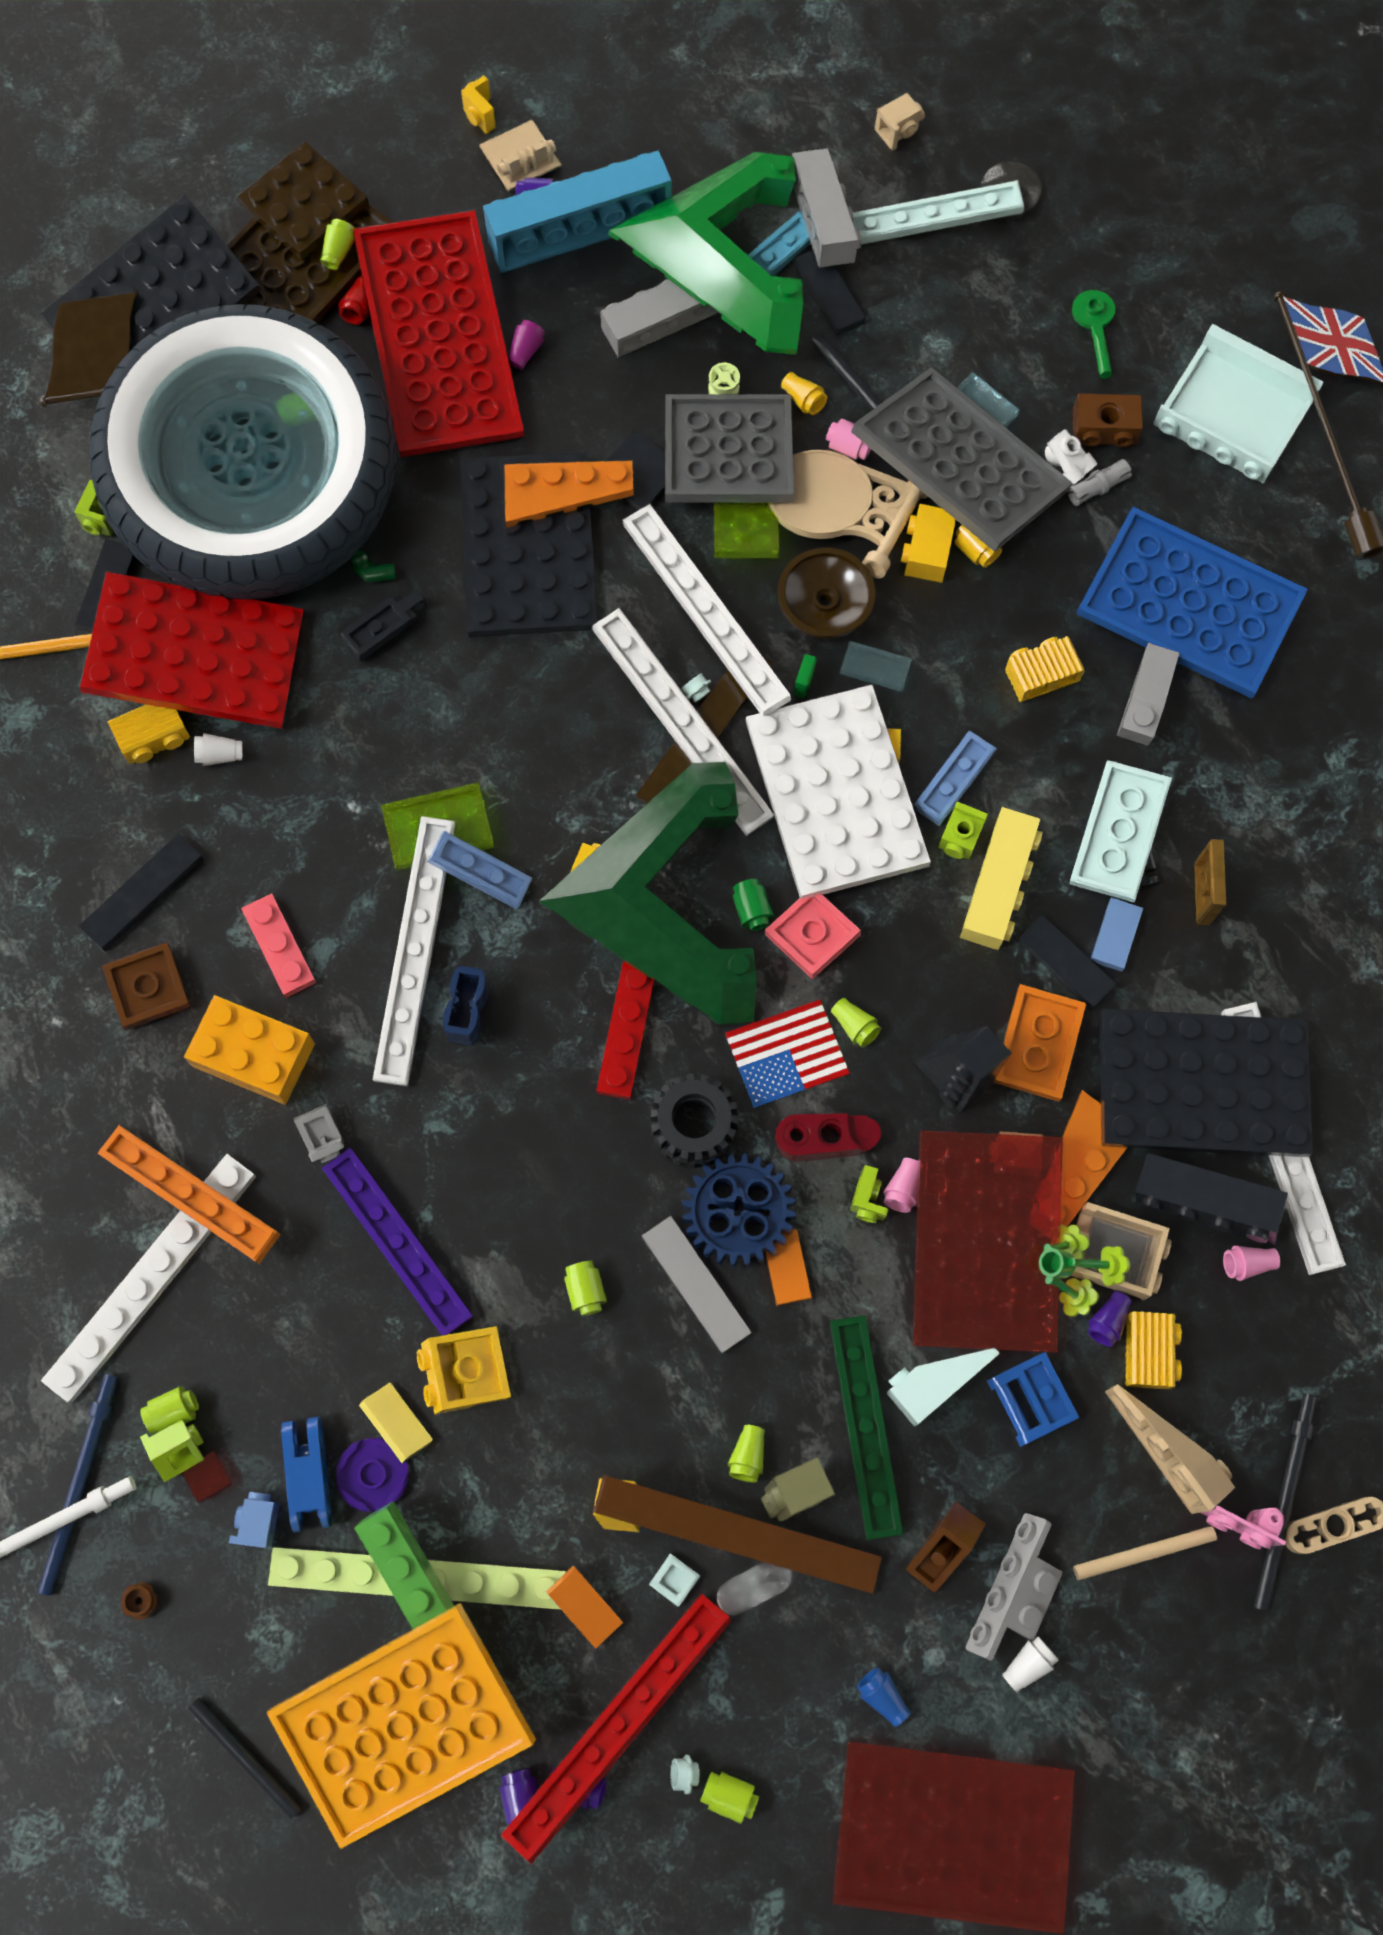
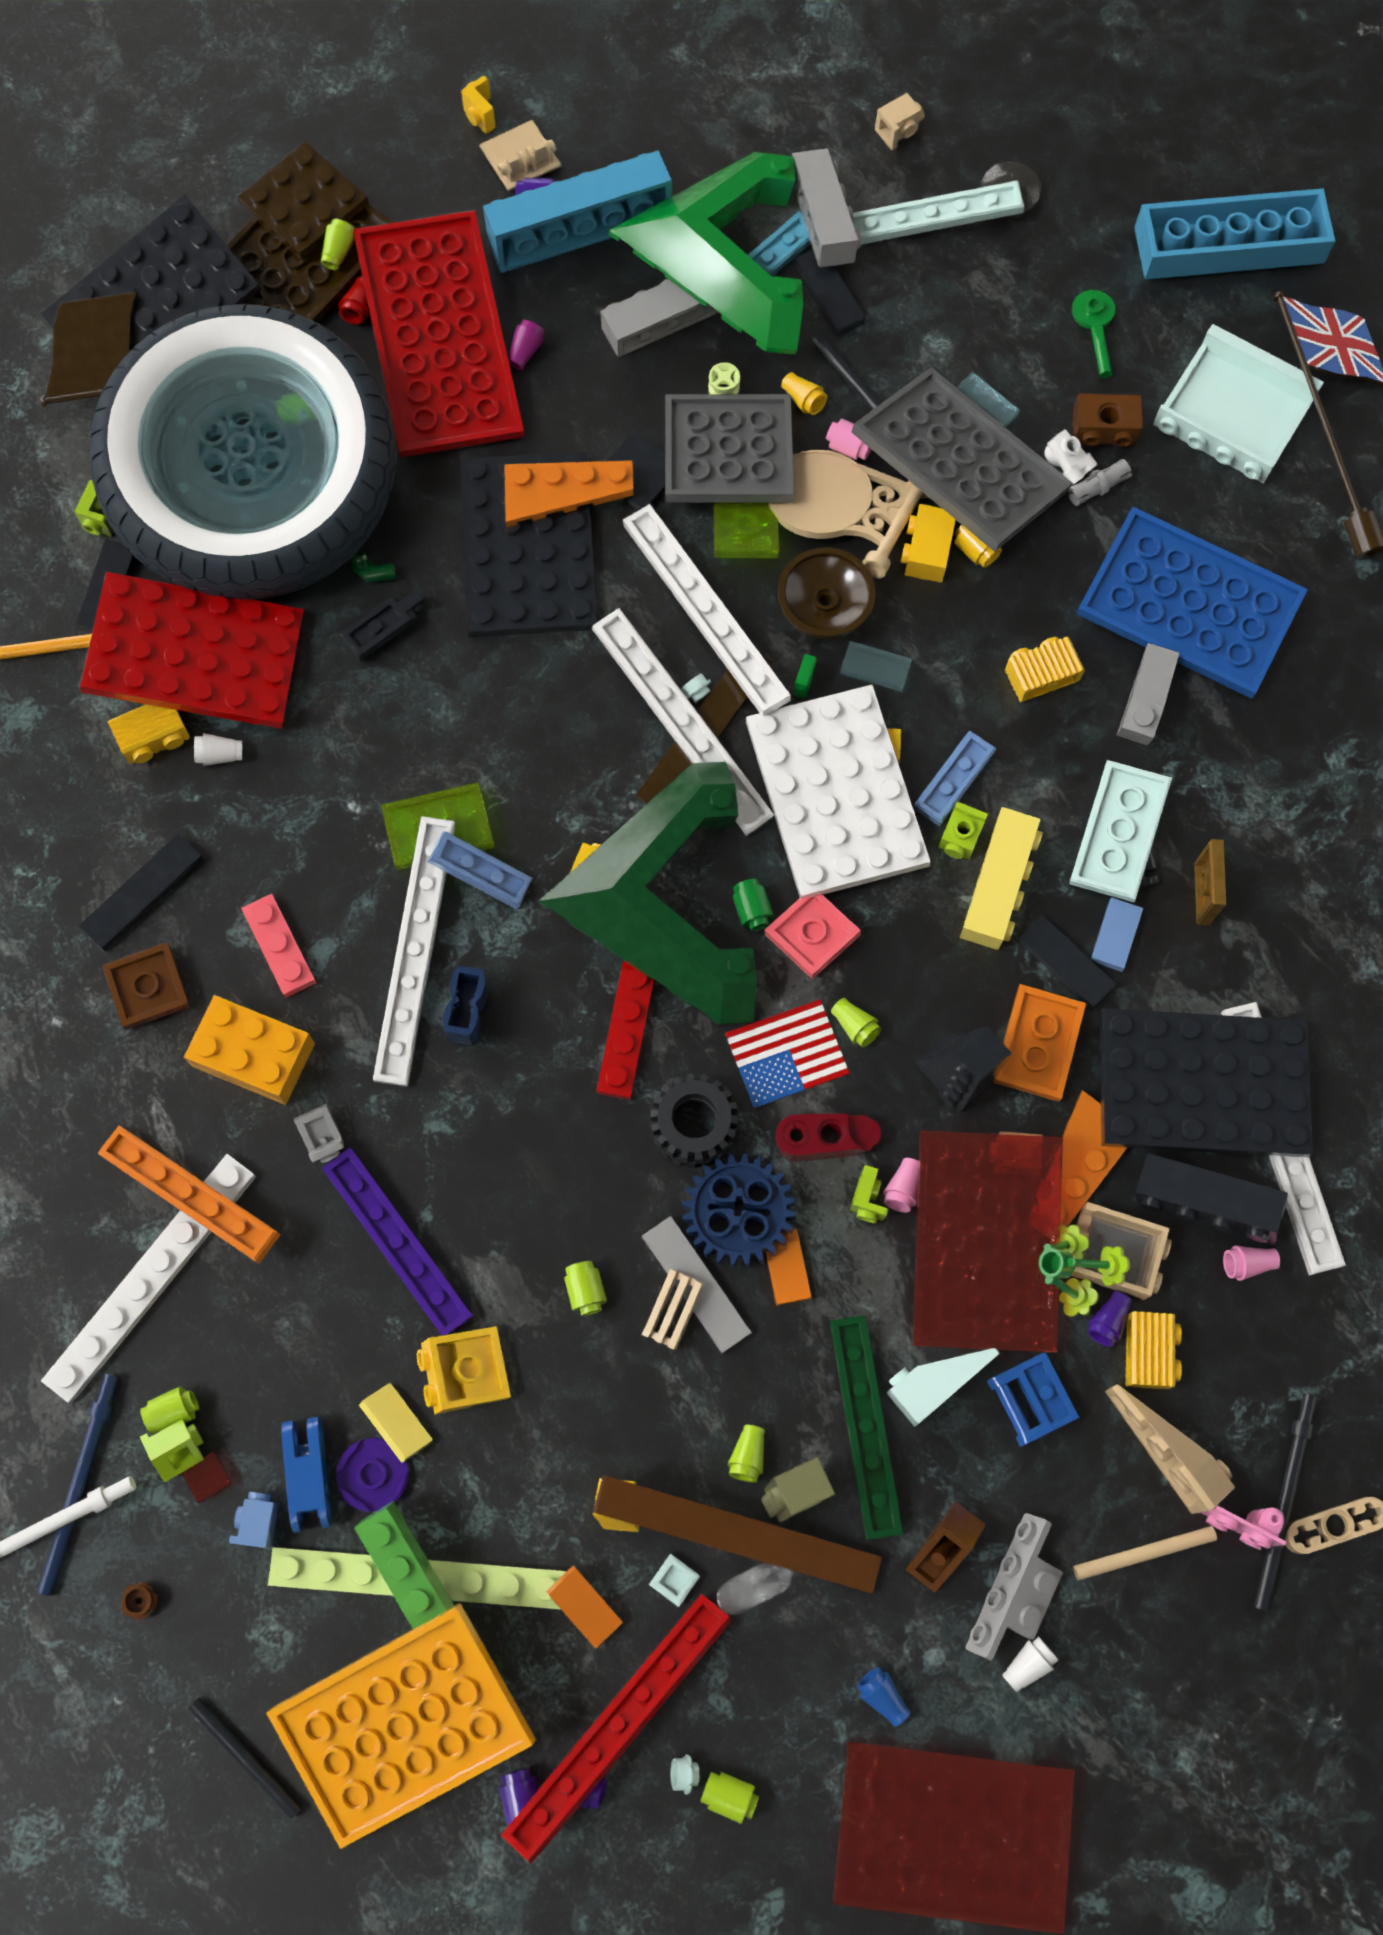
(660, 1336): none -> tan tile
(1234, 233): none -> dark azure brick

